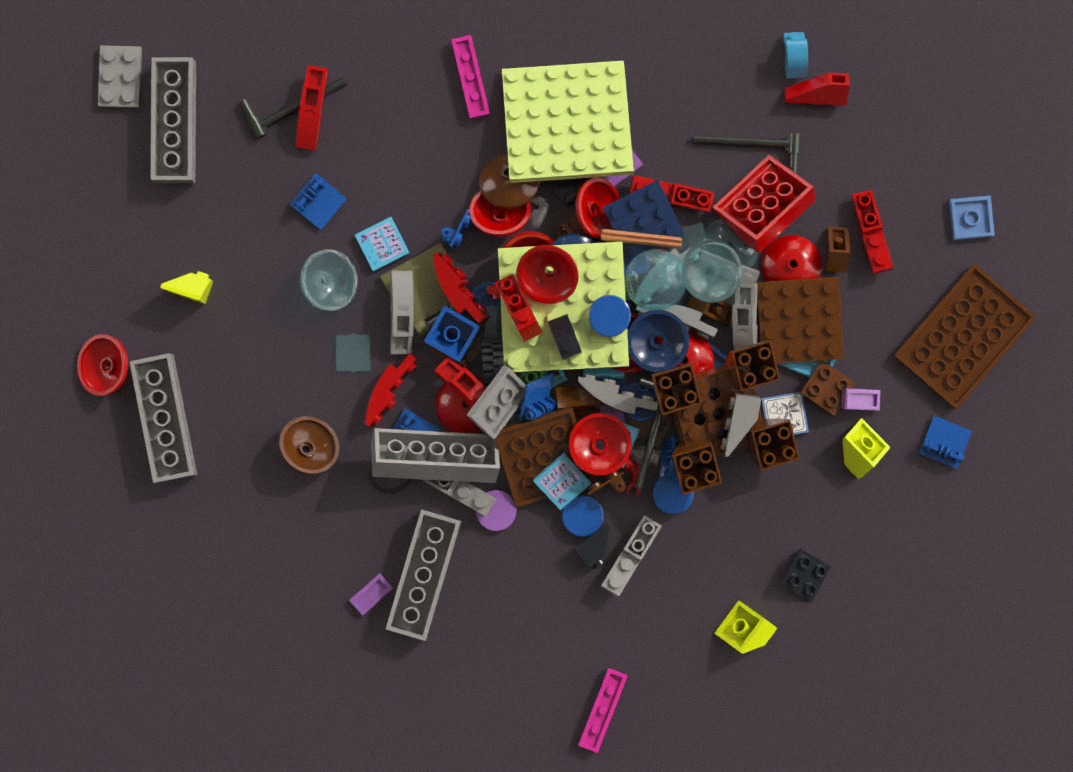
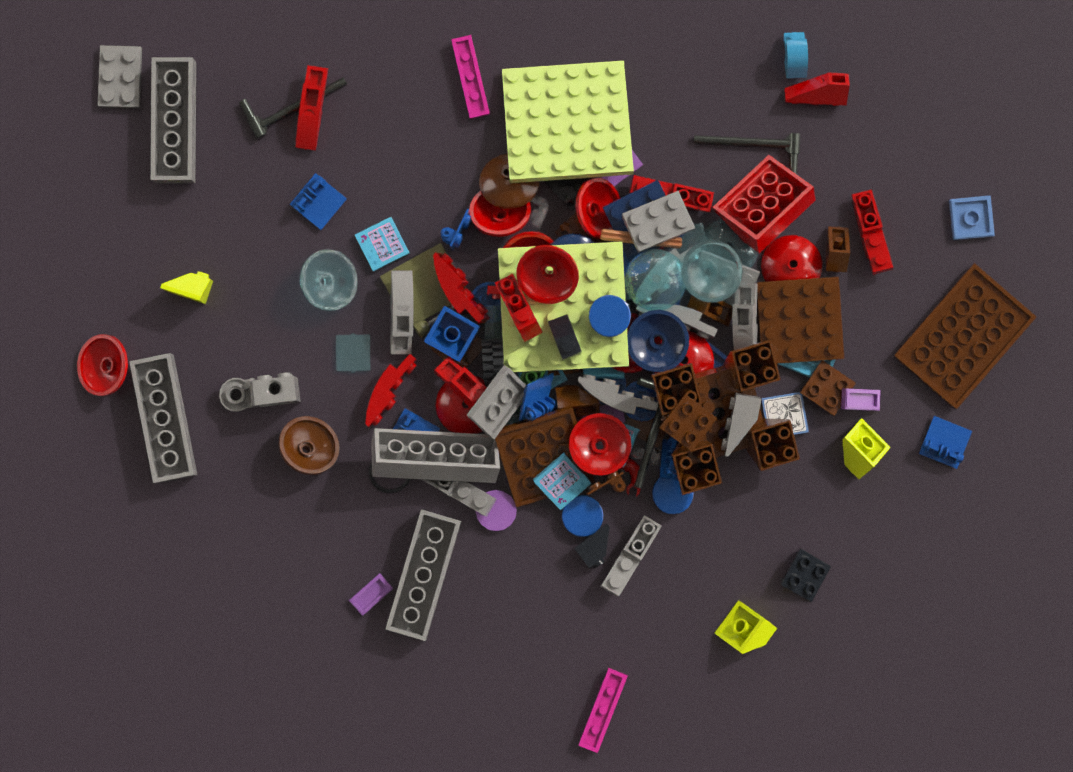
(259, 392): none -> light grey brick
(658, 221): none -> light grey plate
(687, 422): none -> reddish brown hinge

